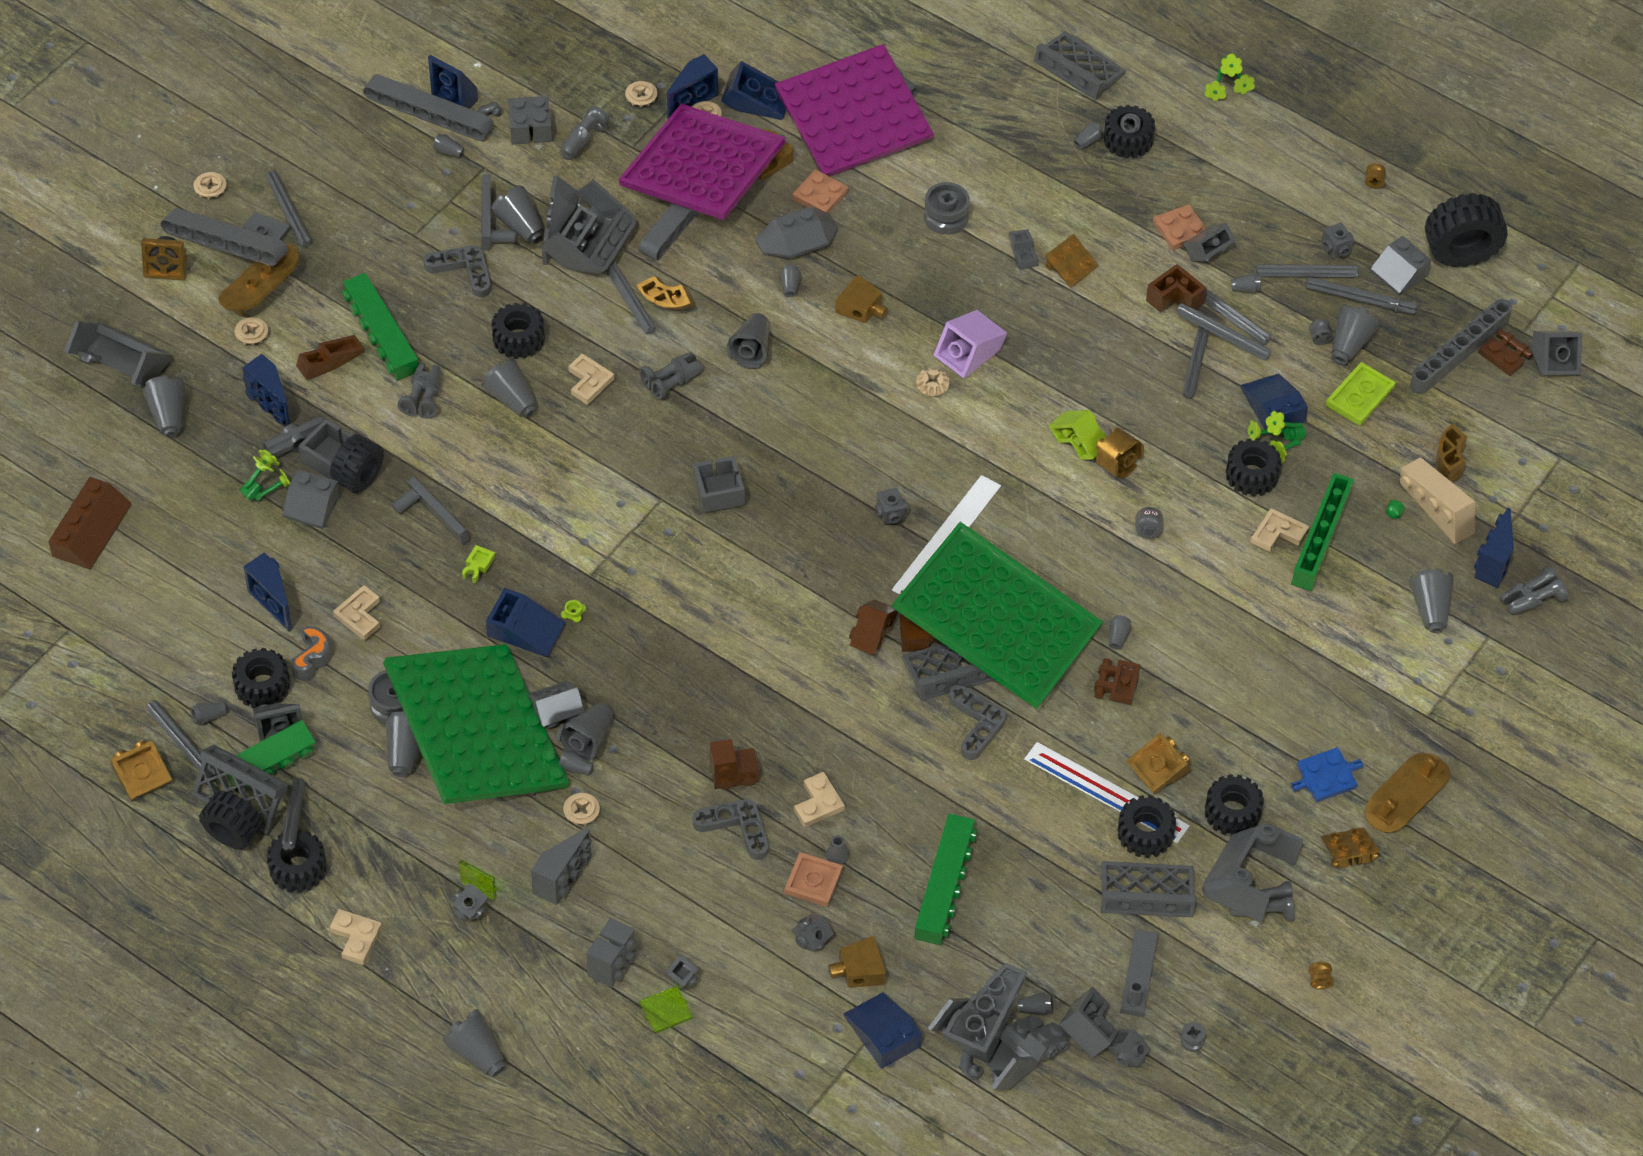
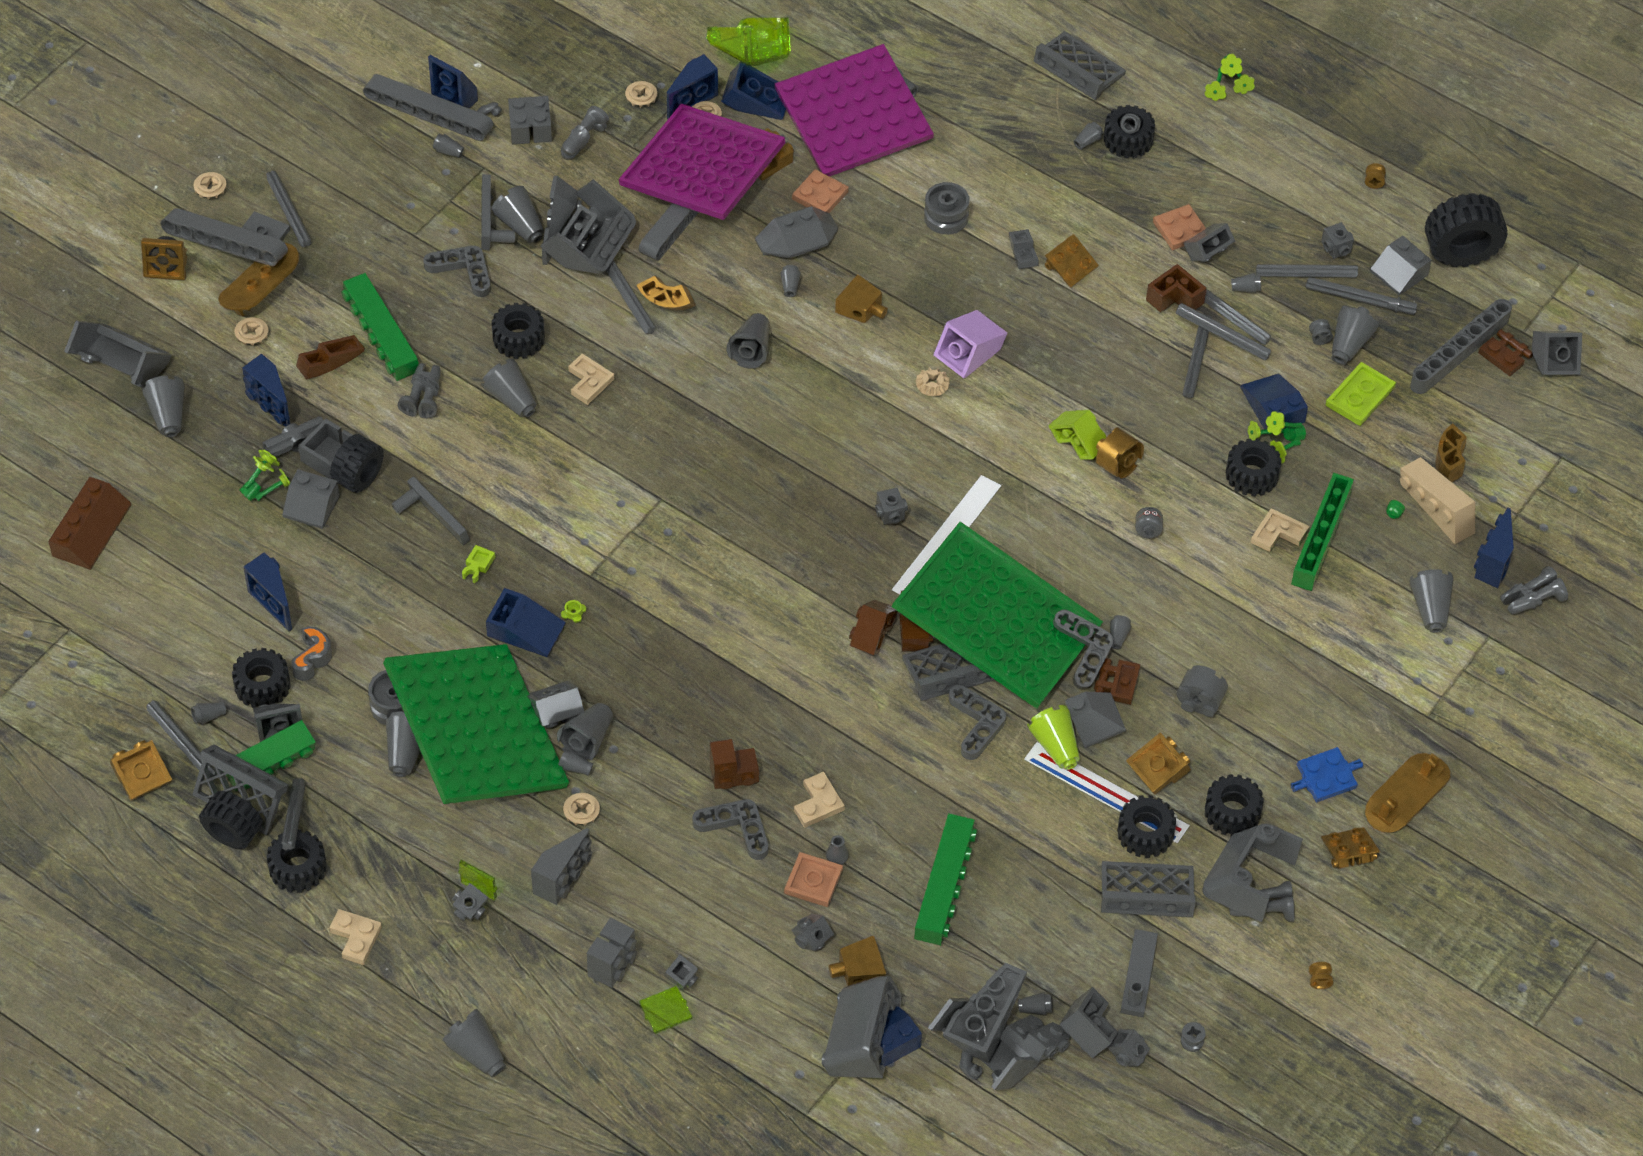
(354, 612): tan plate -> none
(682, 366): dark grey piece -> none
(718, 491): dark grey piece -> none
(753, 40): none -> clear neon green windscreen
(859, 1028): none -> dark grey windscreen
(1056, 735): none -> lime cone
(1093, 646): none -> dark grey beam
(1095, 717): none -> dark grey slope
(1201, 691): none -> dark grey brick

